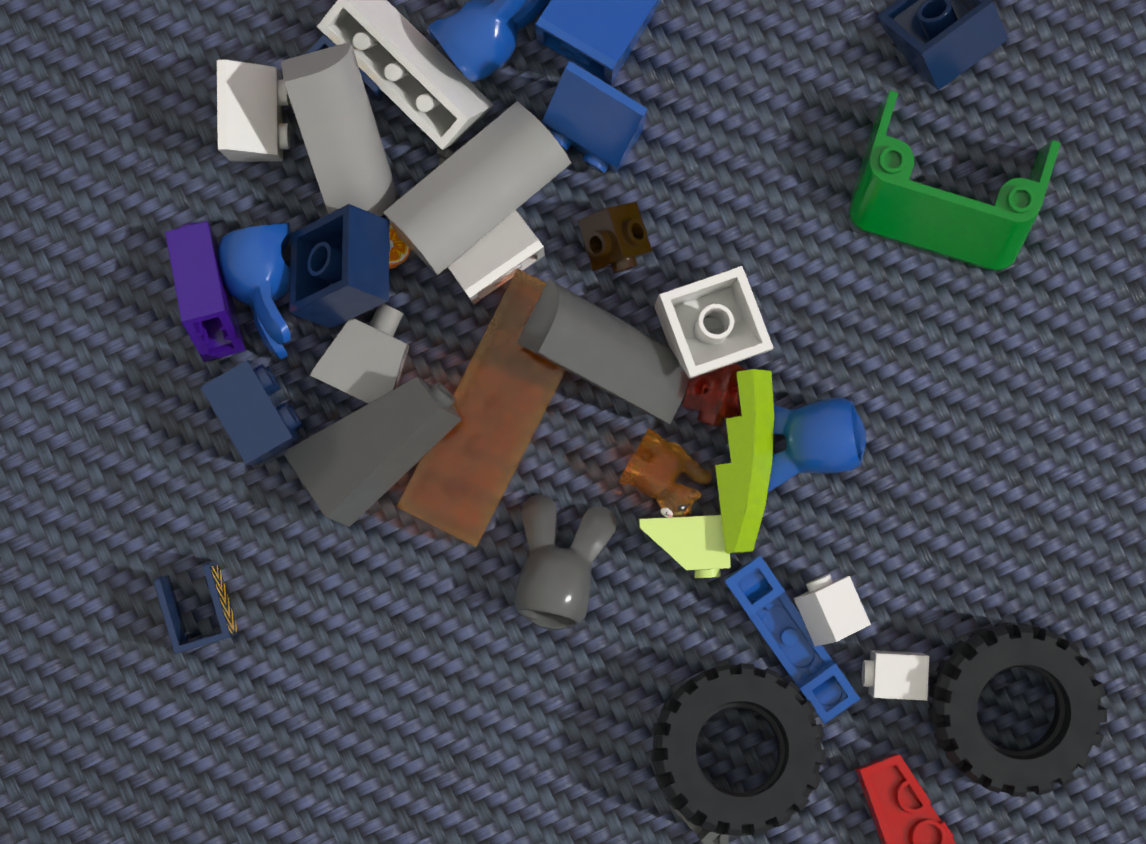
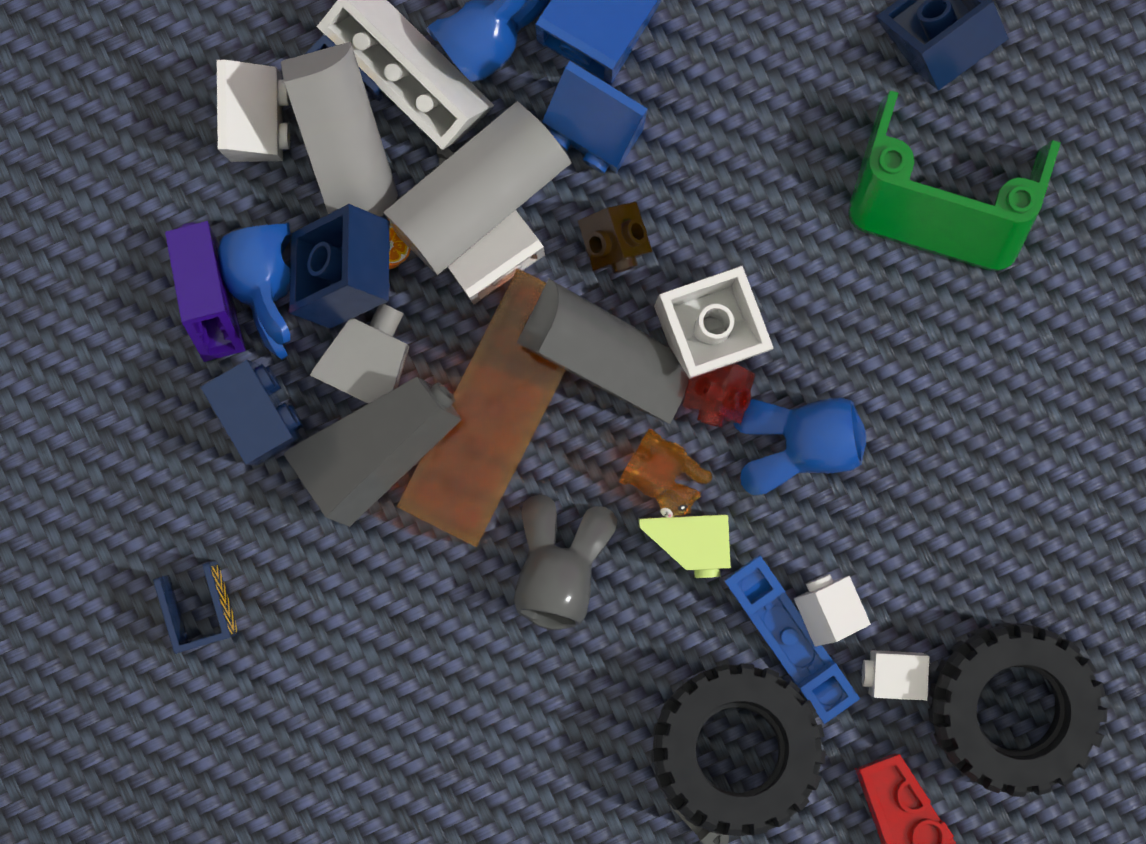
(746, 479): lime slope -> none

